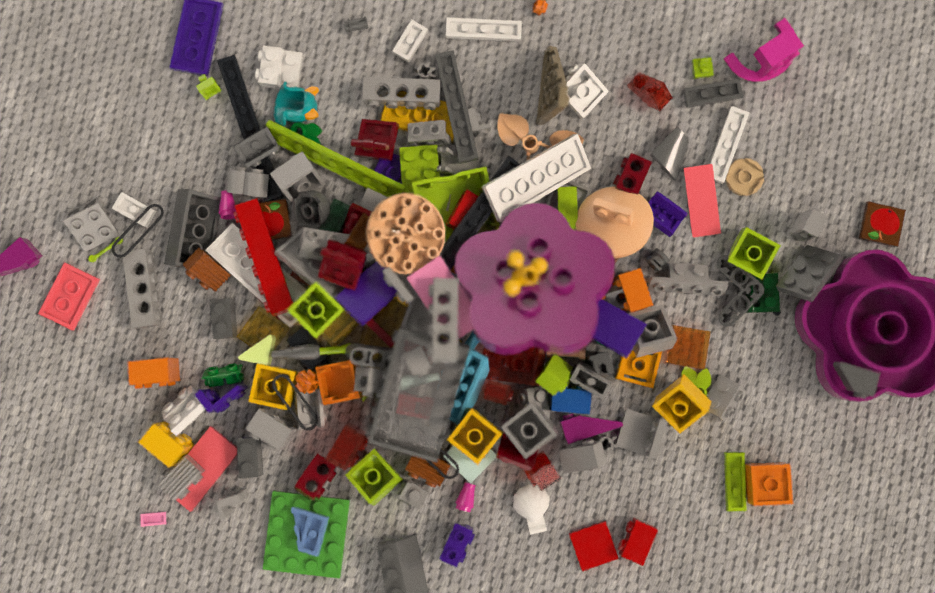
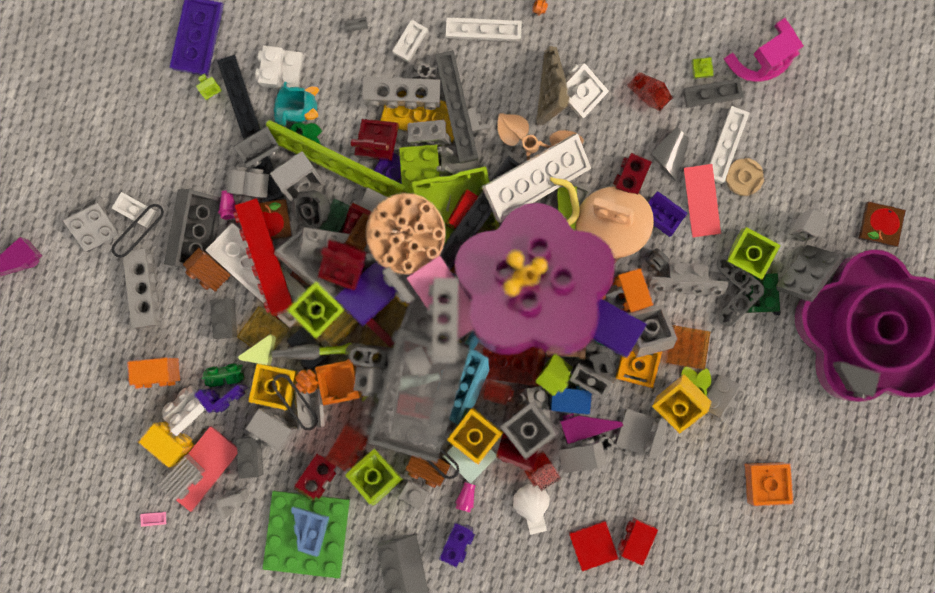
(69, 296): coral tile -> none
(93, 258): lime hinge -> none
(573, 198): none -> light yellow animal
(735, 481): lime tile -> none

